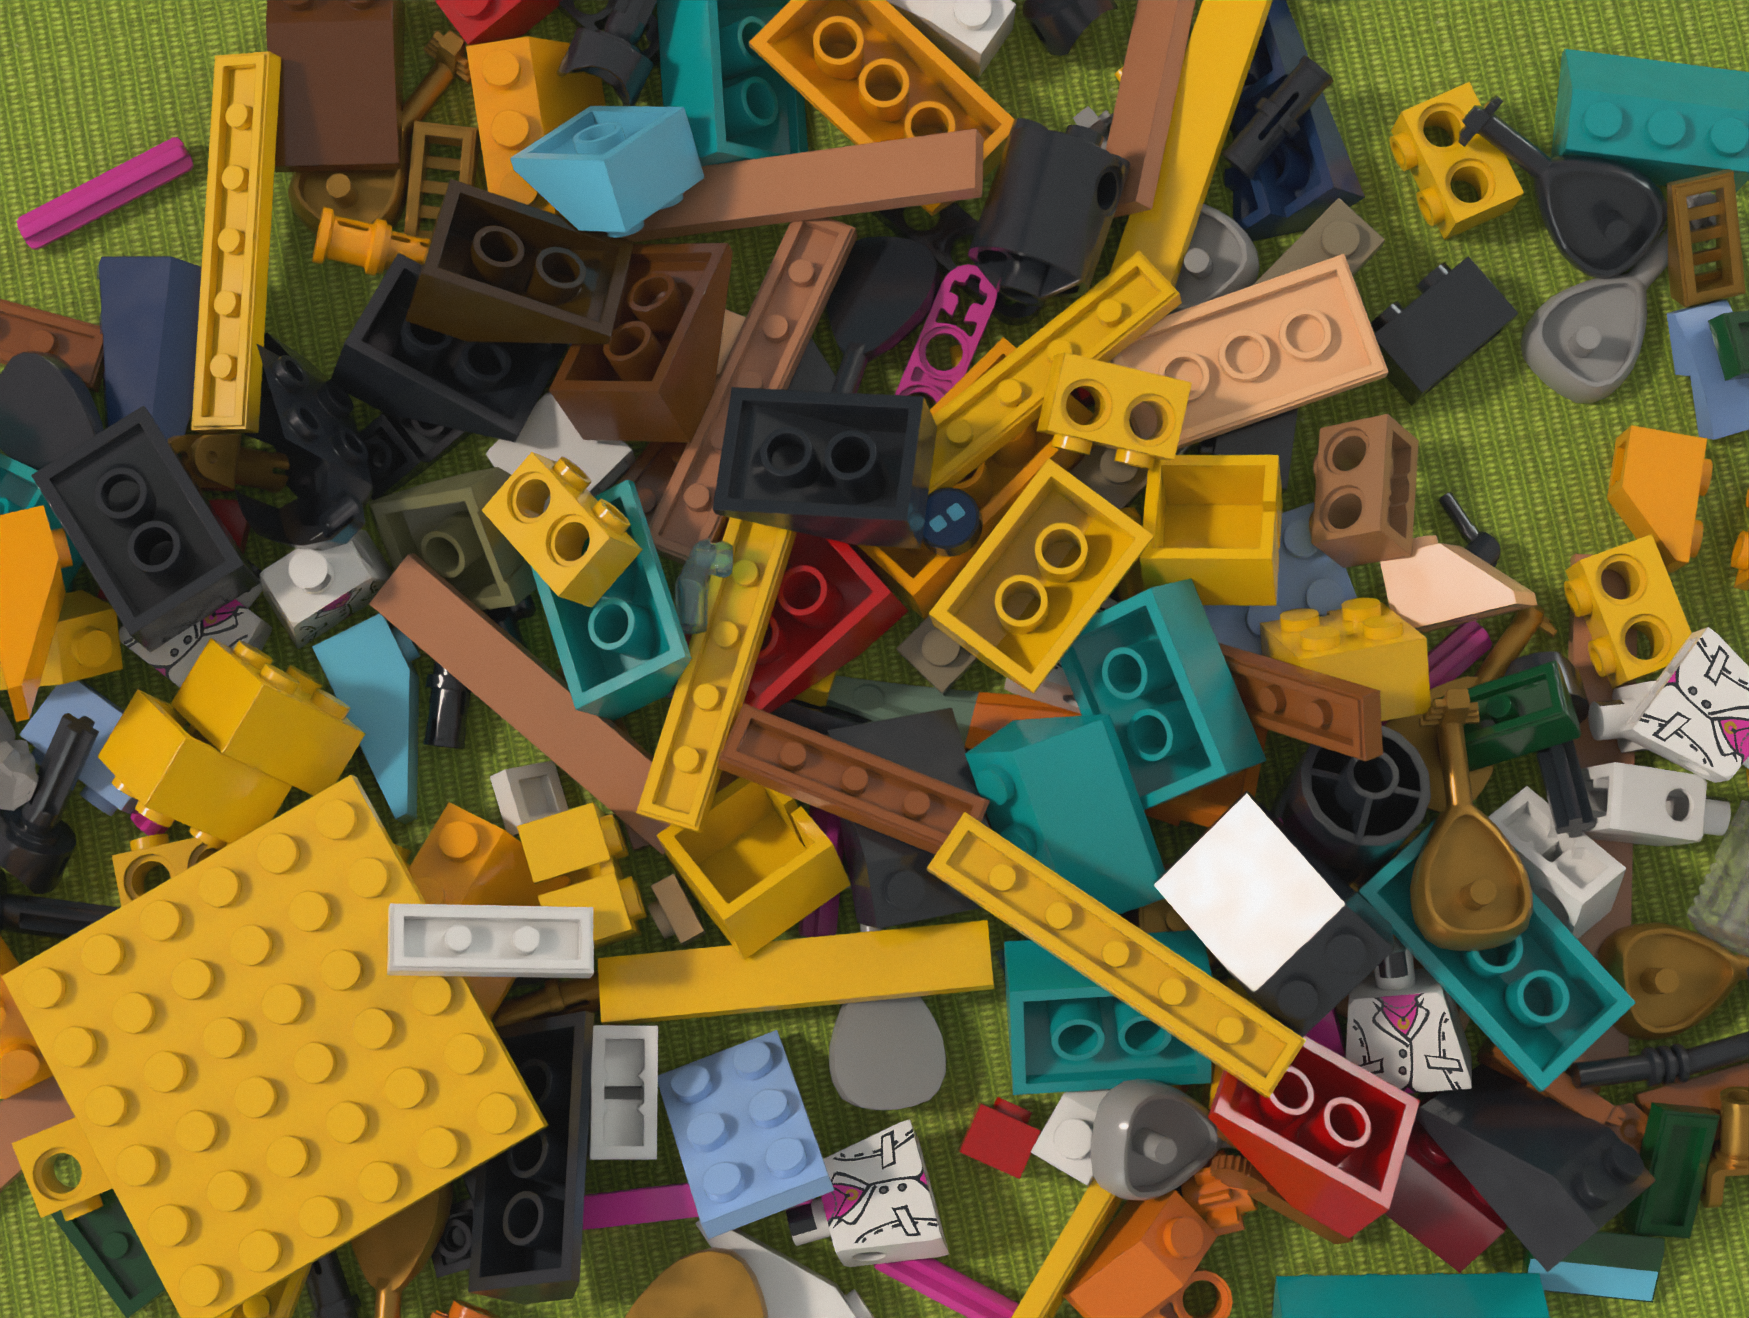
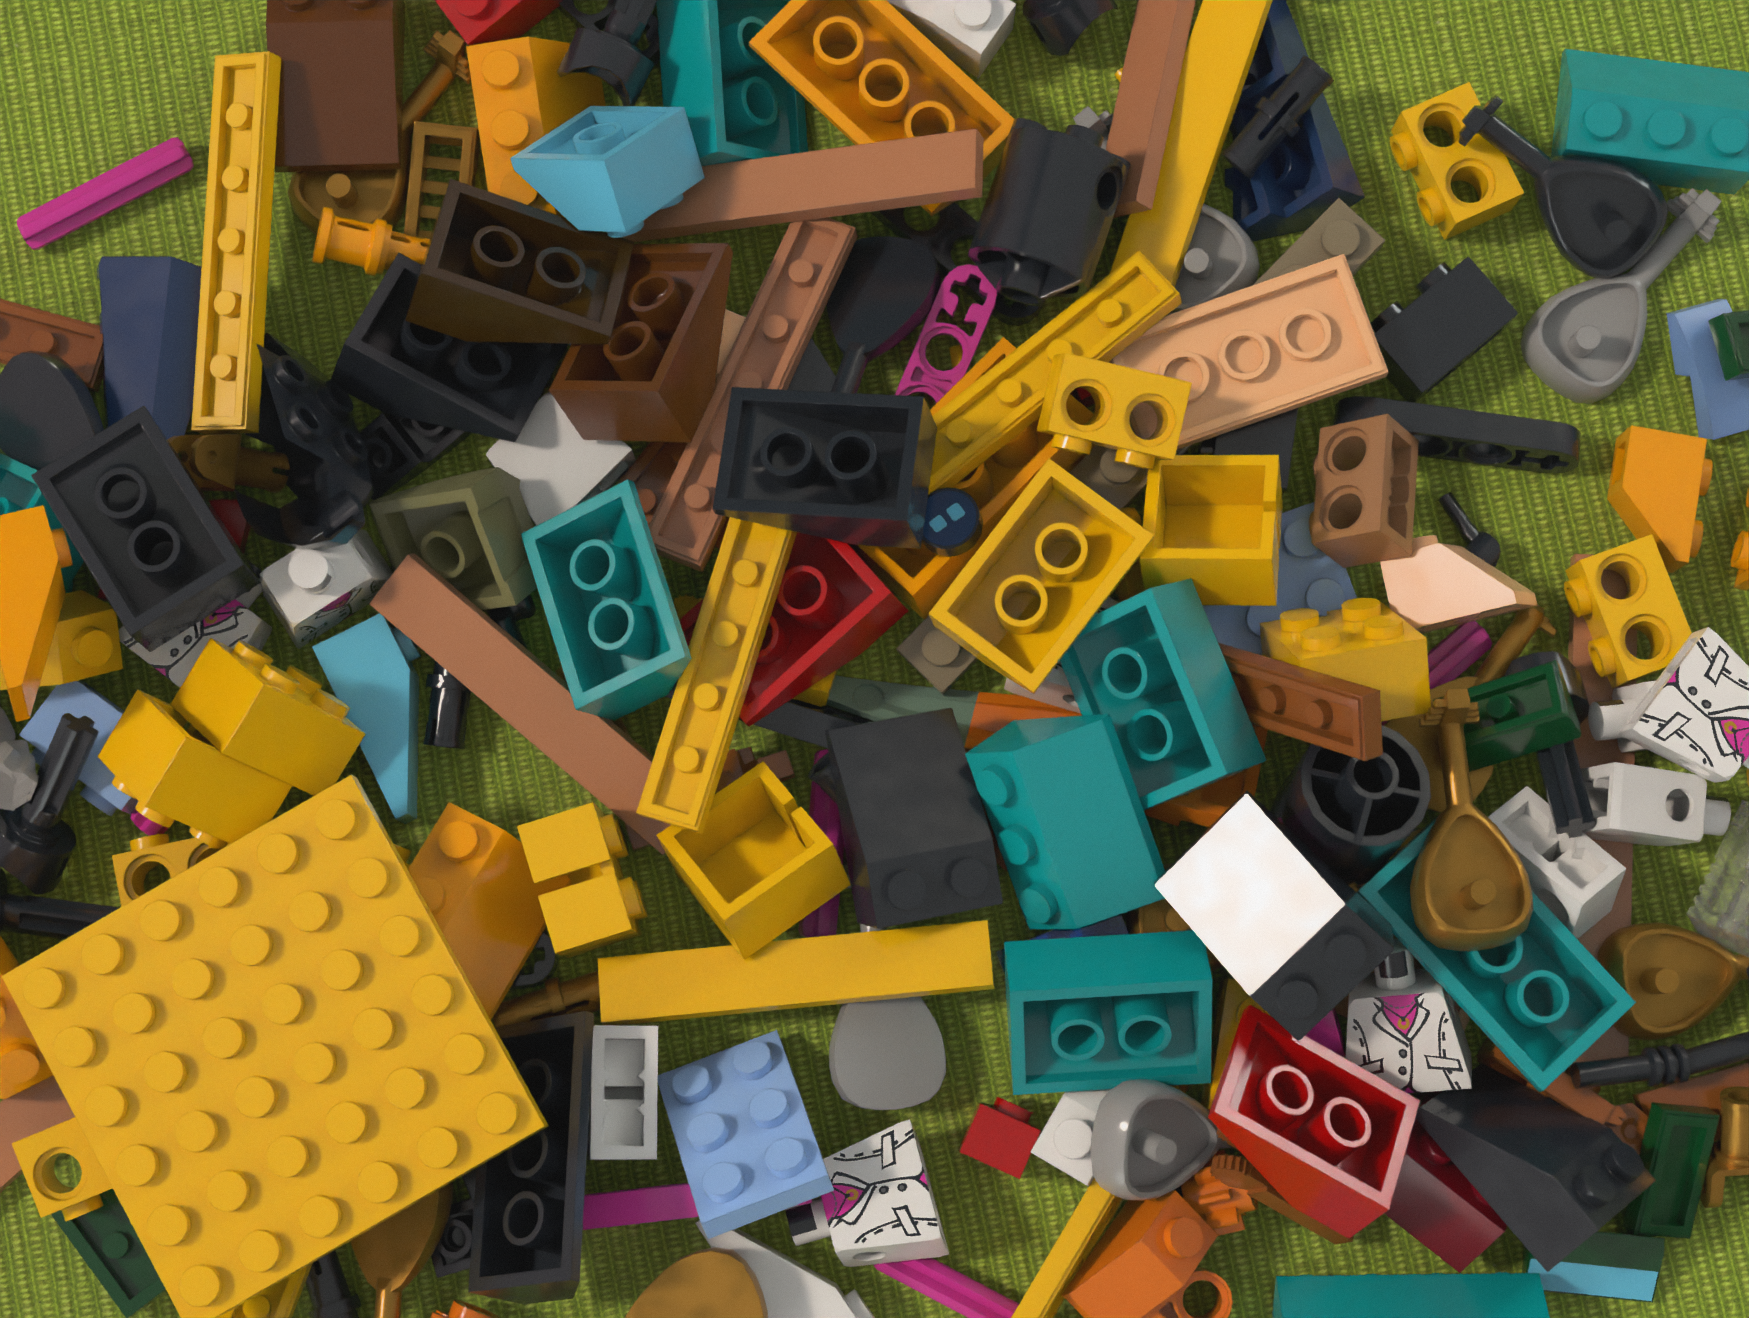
(490, 941): white tile -> none
(528, 794): white plate -> none
(555, 538): yellow brick -> none
(674, 911): tan plate -> none
(693, 582): clear light blue arm -> none
(845, 780): dark orange tile -> none
(1116, 955): yellow tile -> none
(1475, 435): none -> black beam
(1728, 277): pearl gold slope -> none

